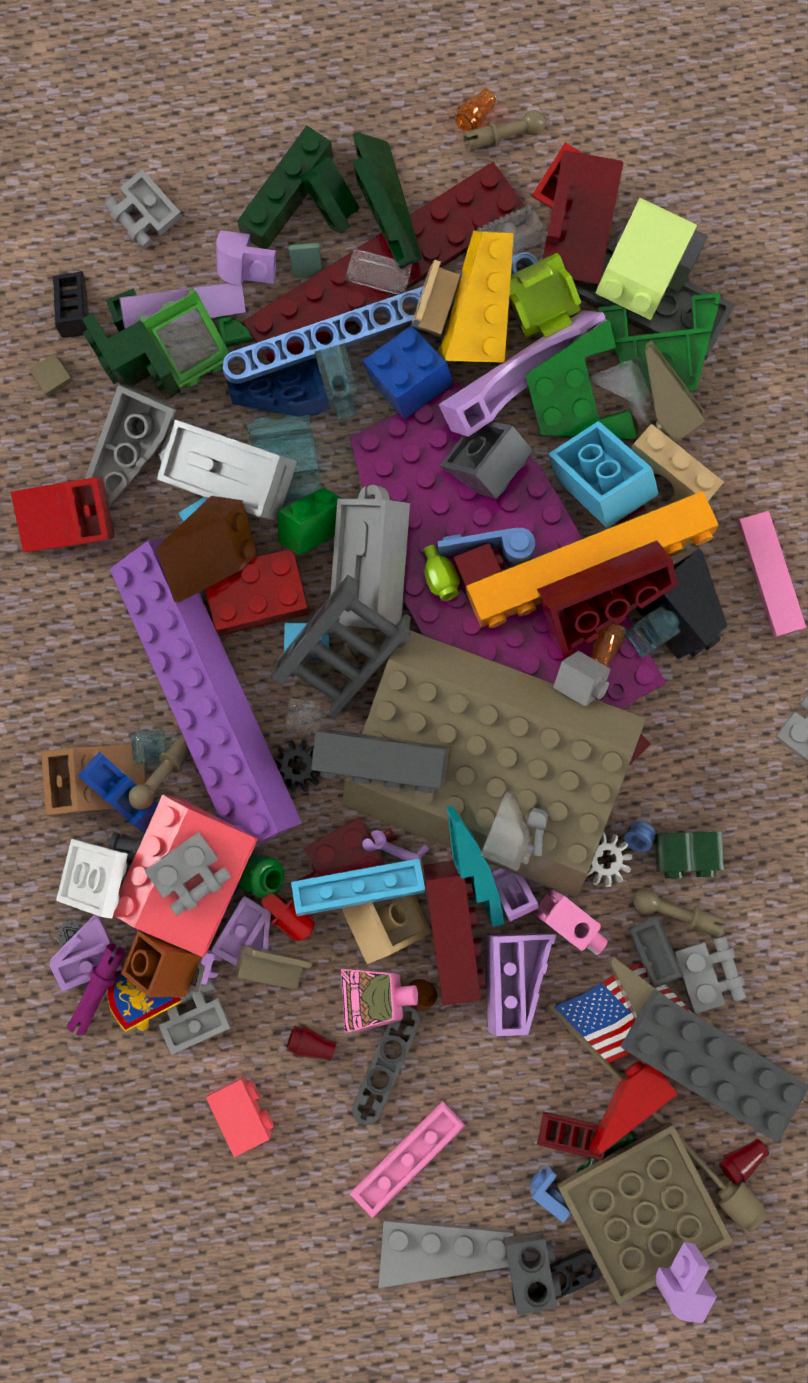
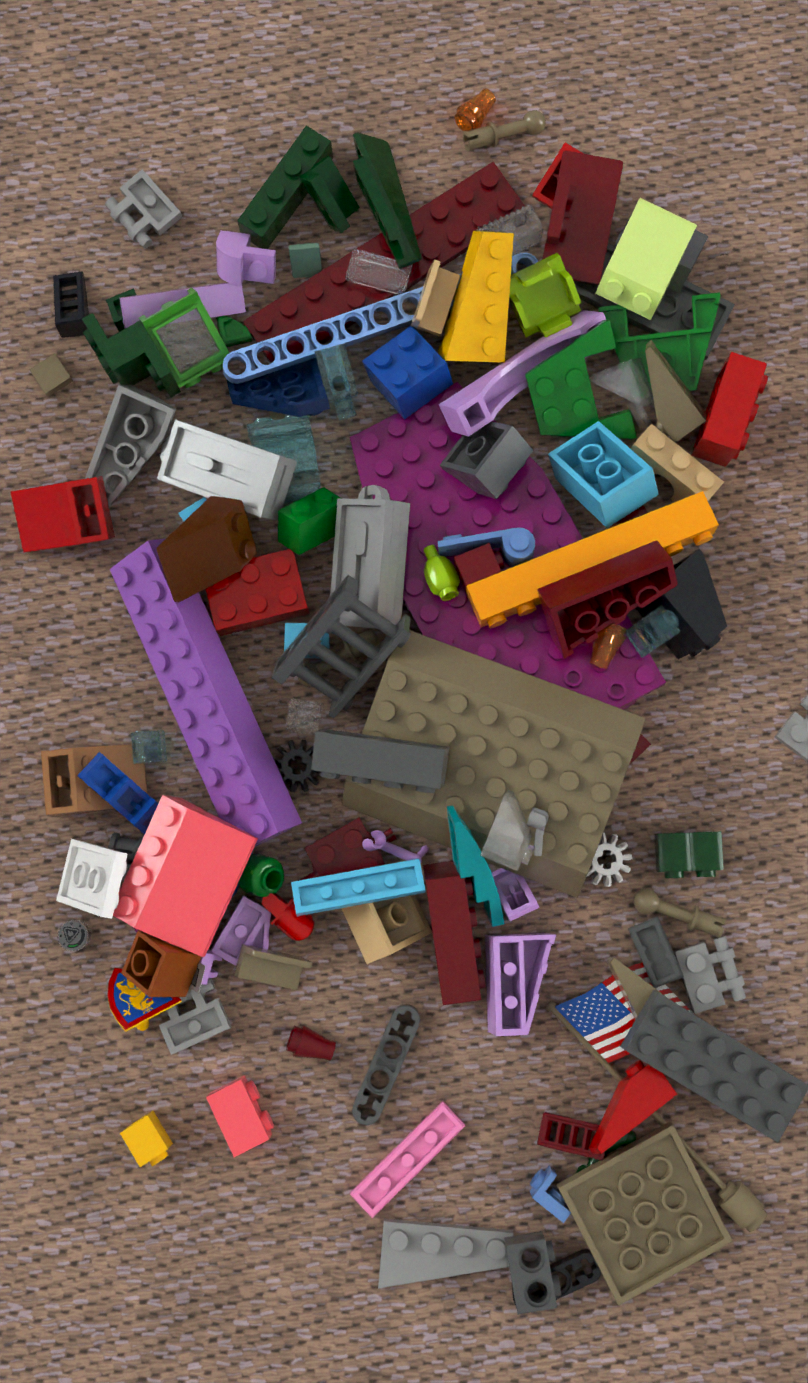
(81, 953): lavender wing -> none
(101, 978): magenta pin -> none
(142, 795): dark tan pin -> none
(147, 1140): none -> yellow brick
(181, 865): light grey plate -> none
(374, 999): torso -> none
(426, 994): reddish brown plate -> none
(563, 917): bright pink torso -> none
(582, 678): light grey brick -> none
(640, 836): medium blue bush -> none
(685, 1286): lavender brick -> none
(730, 409): none -> red brick
(743, 1161): dark red cone -> none
(771, 574): bright pink tile -> none

